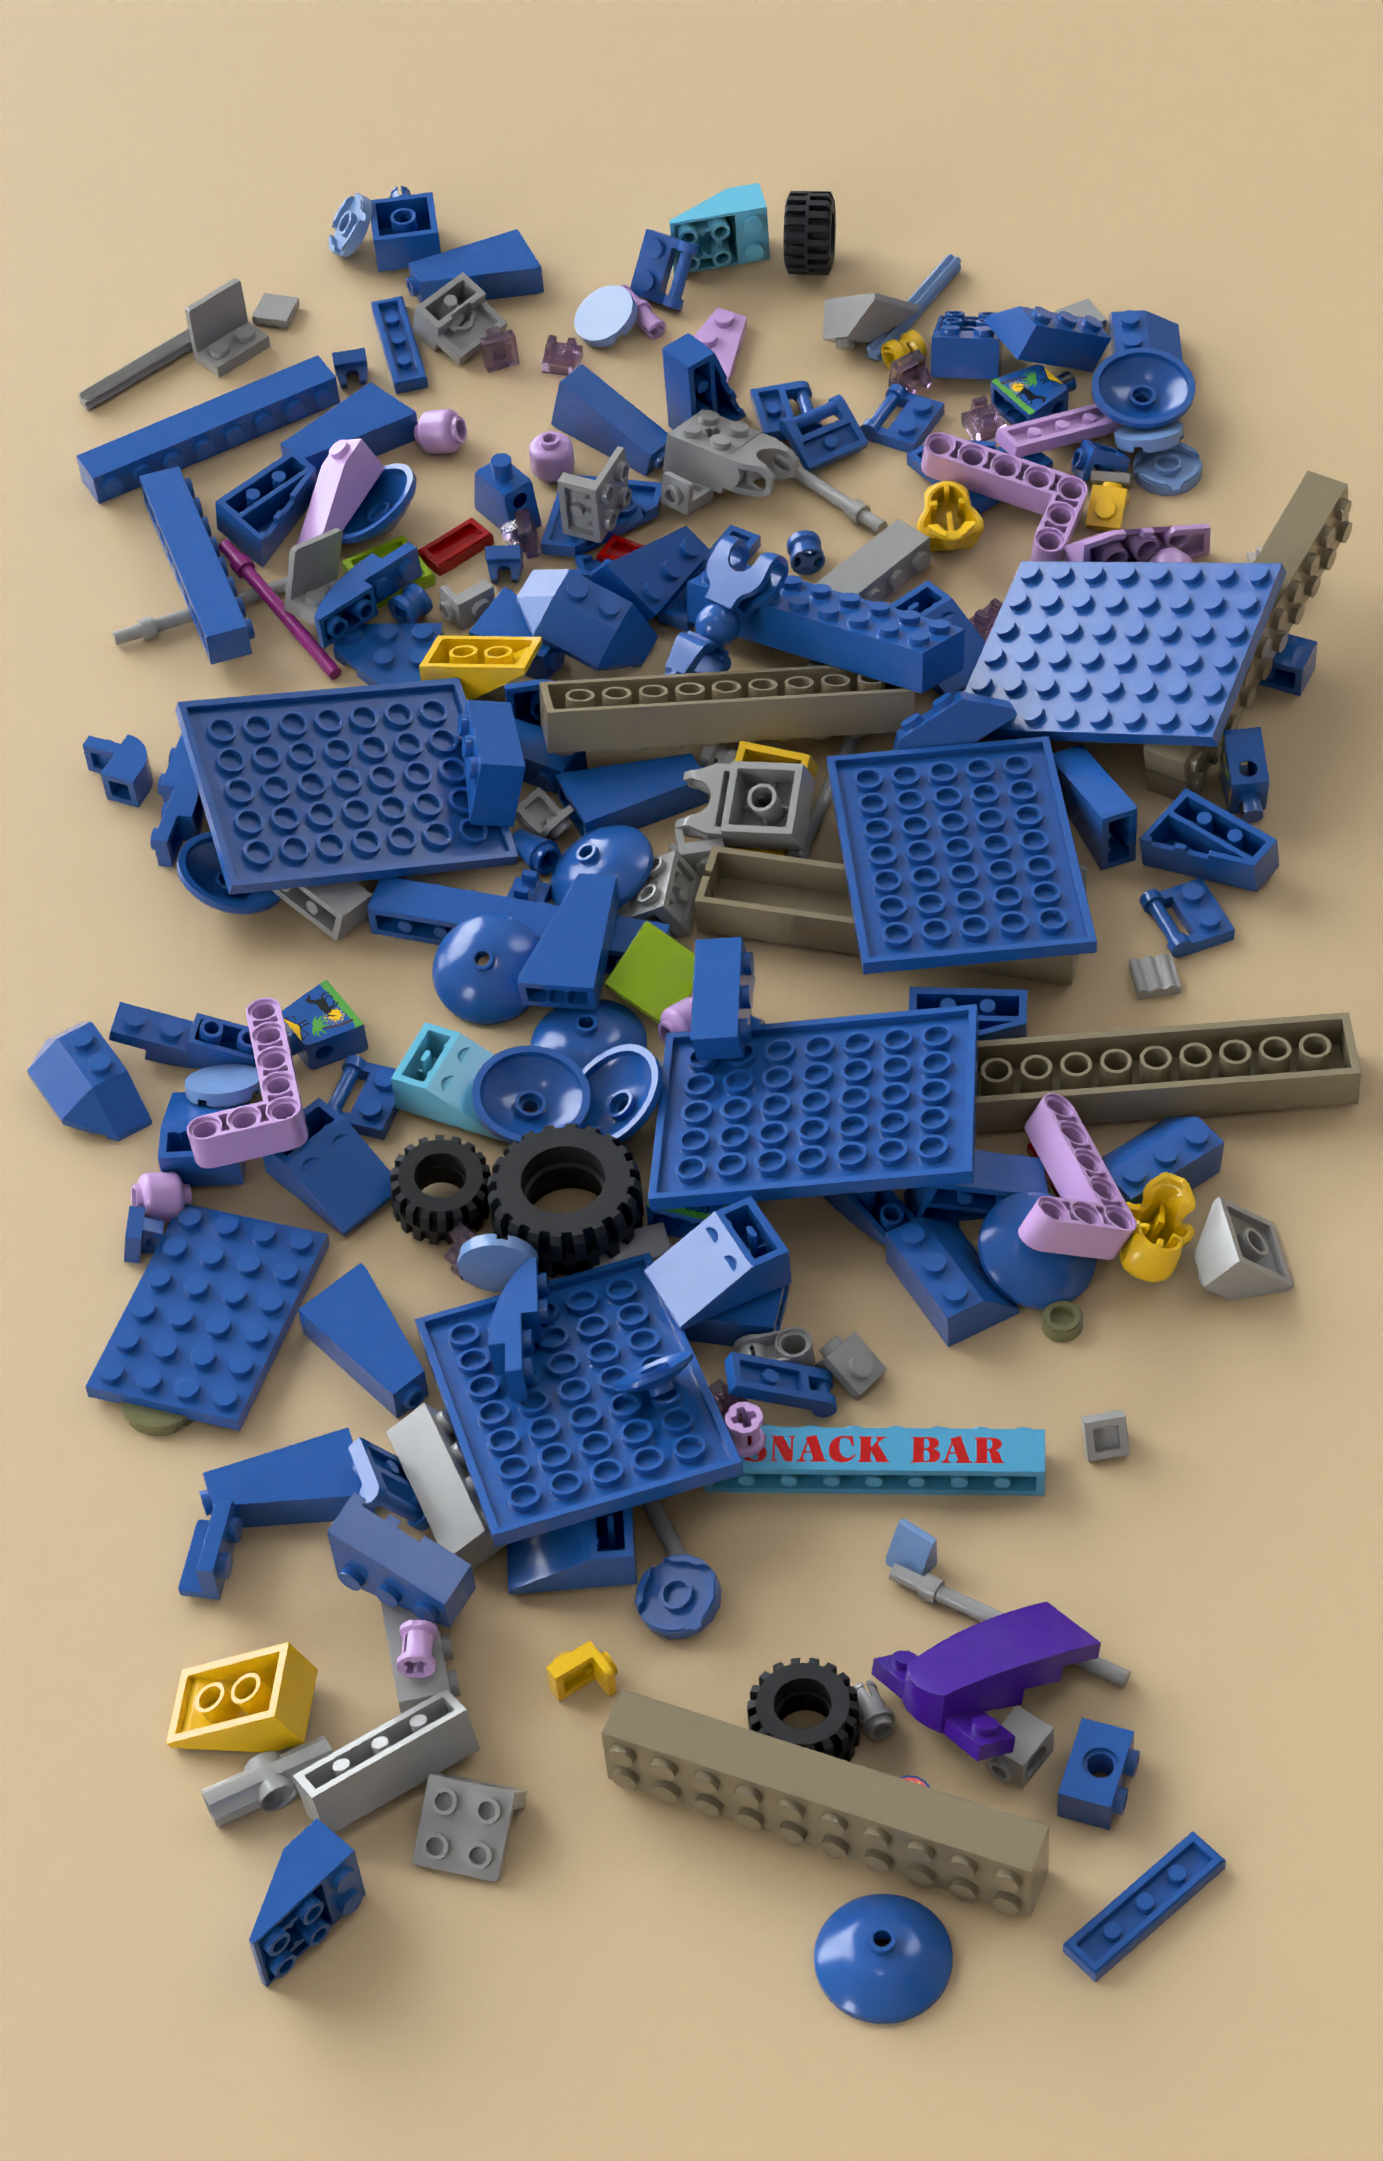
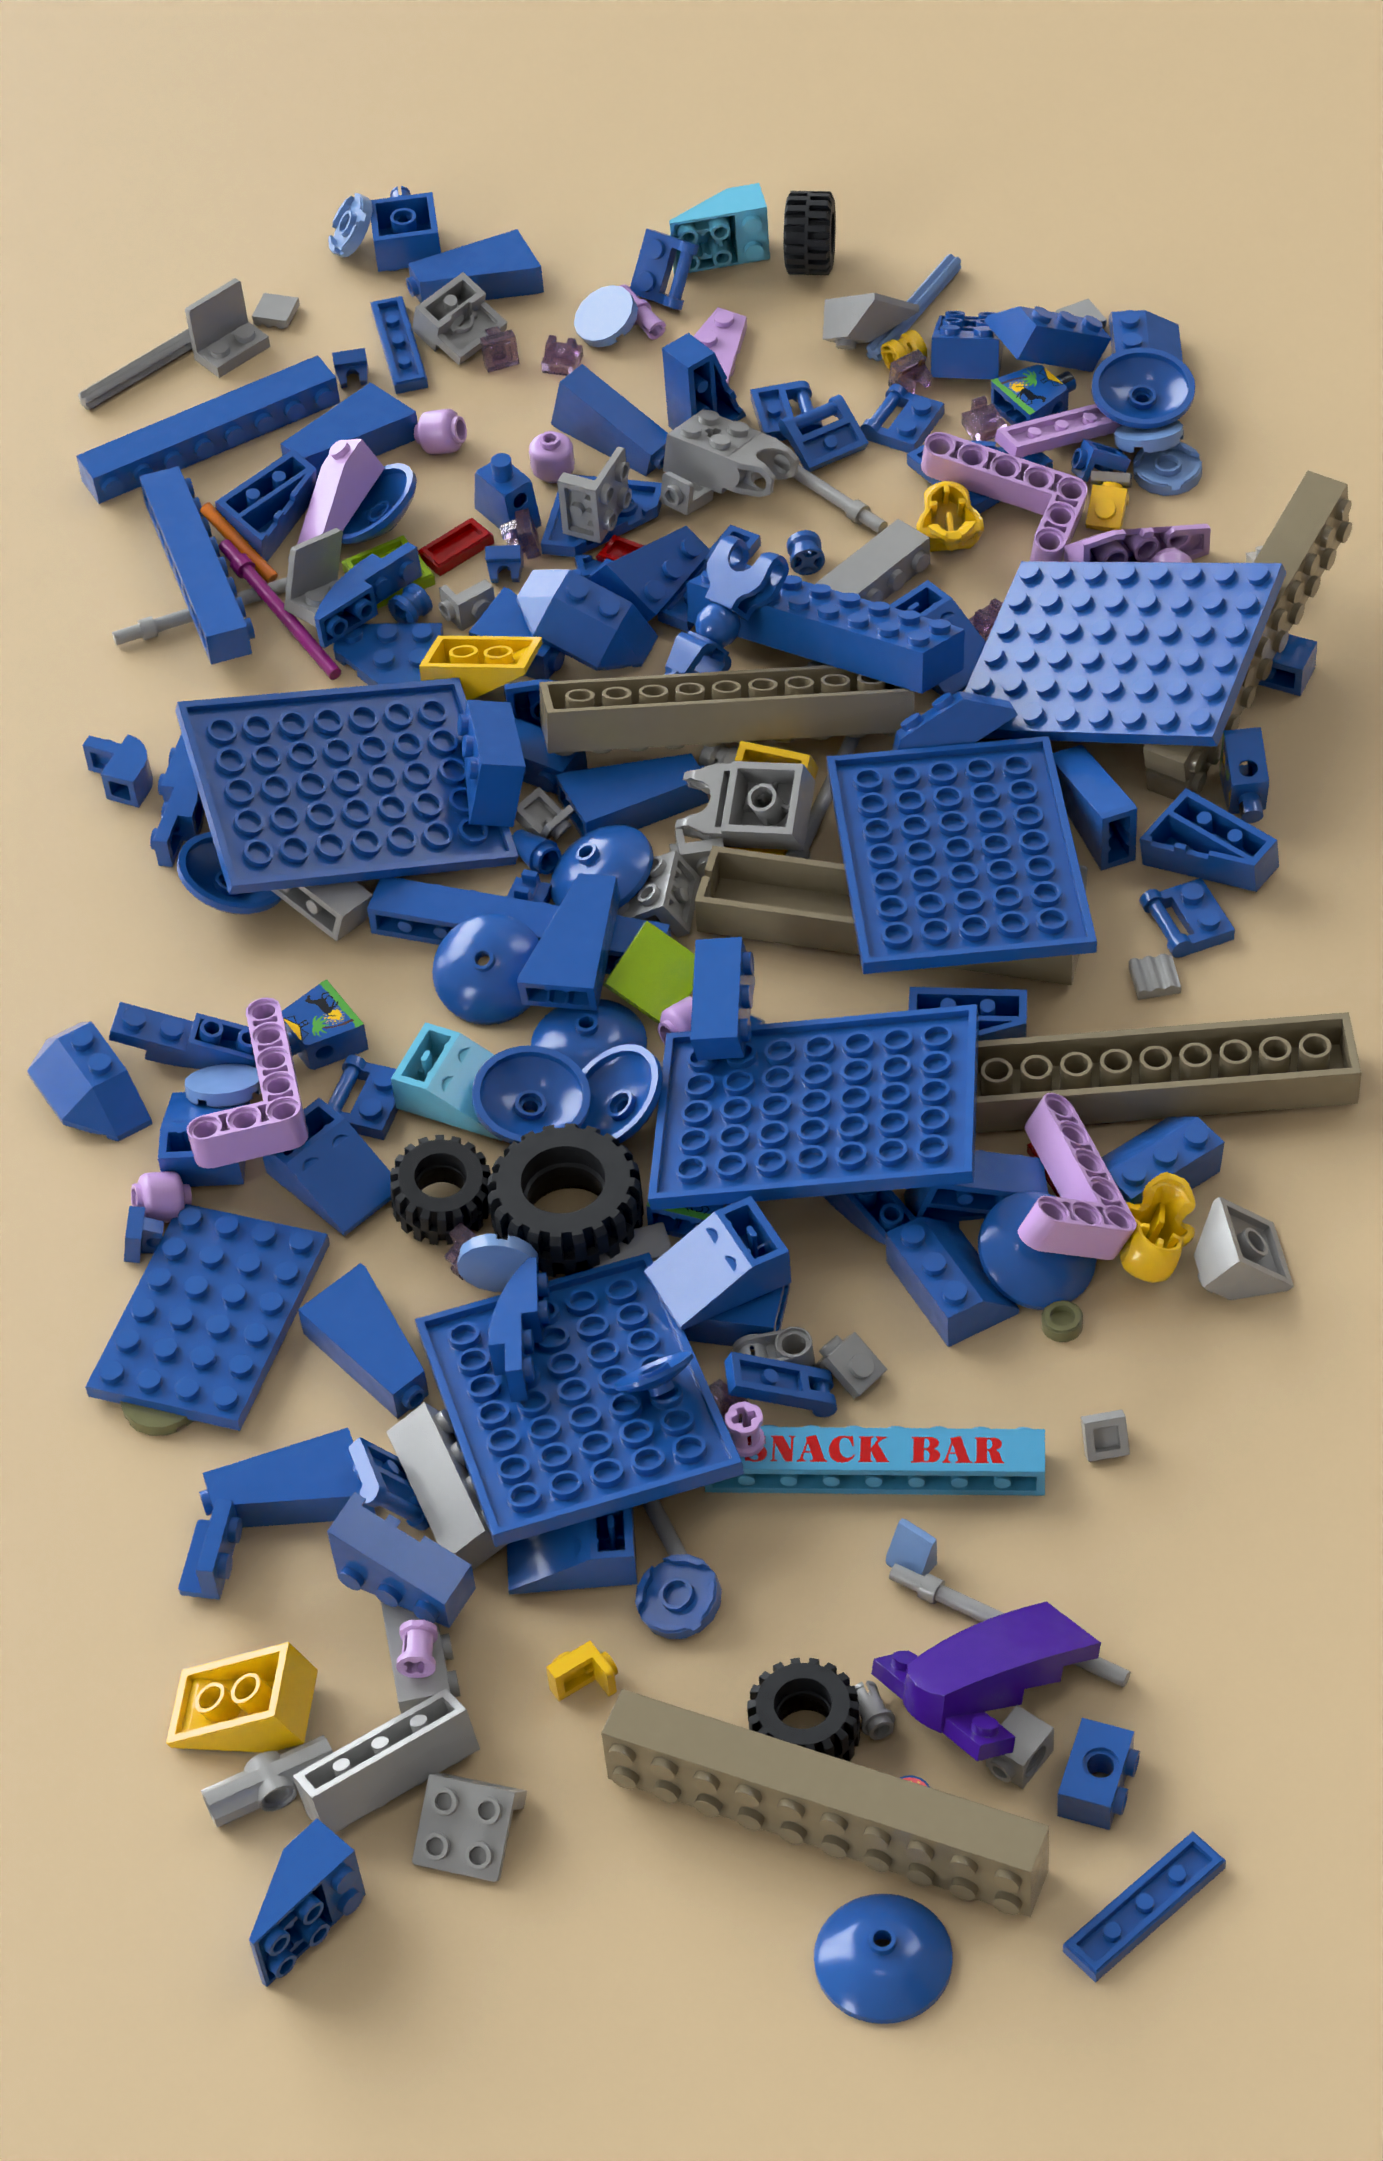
(238, 541): none -> orange bar

